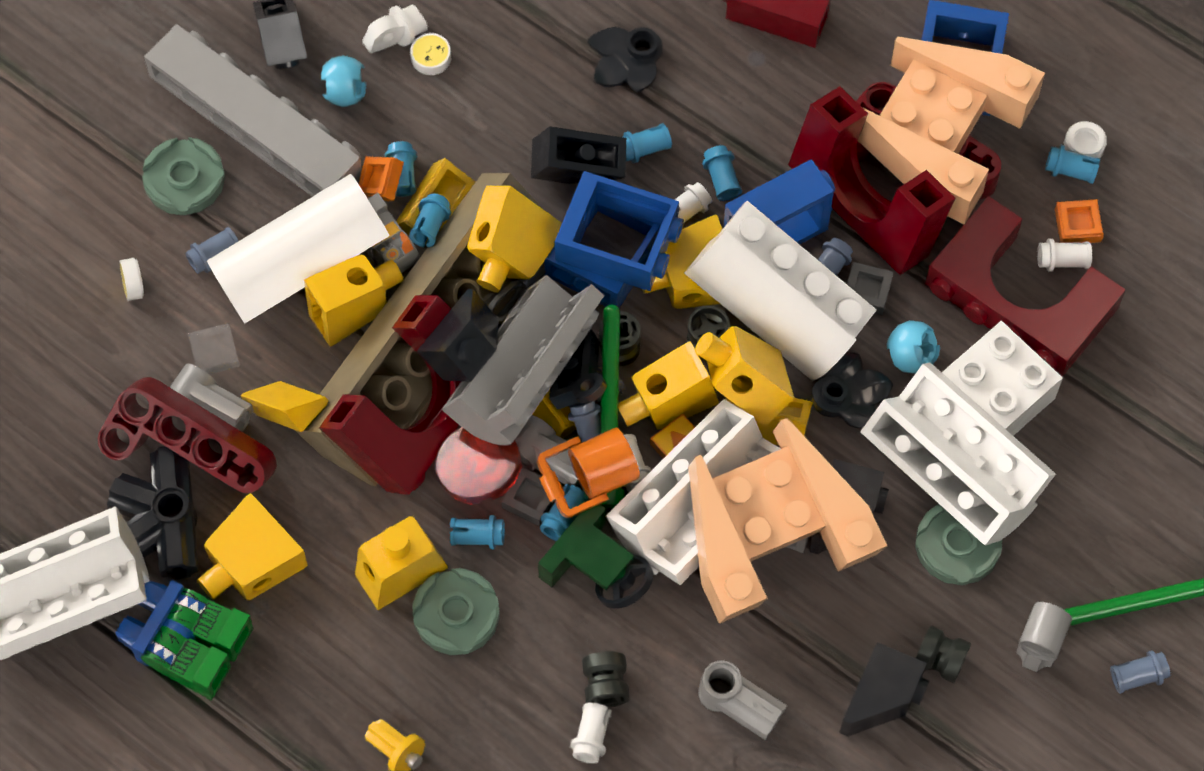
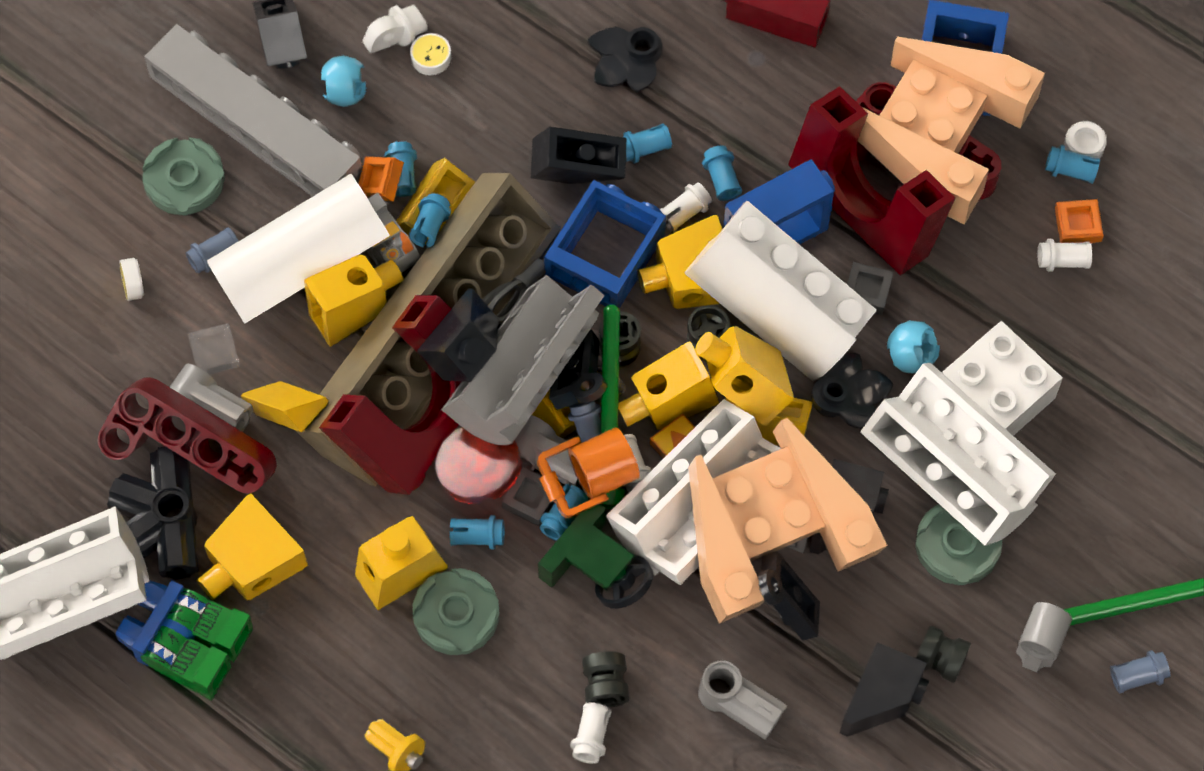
(510, 236): yellow torso -> none
(628, 200): blue window -> none
(789, 596): none -> black hinge
(836, 255): sand blue pin -> none
(1054, 333): dark red arch -> none

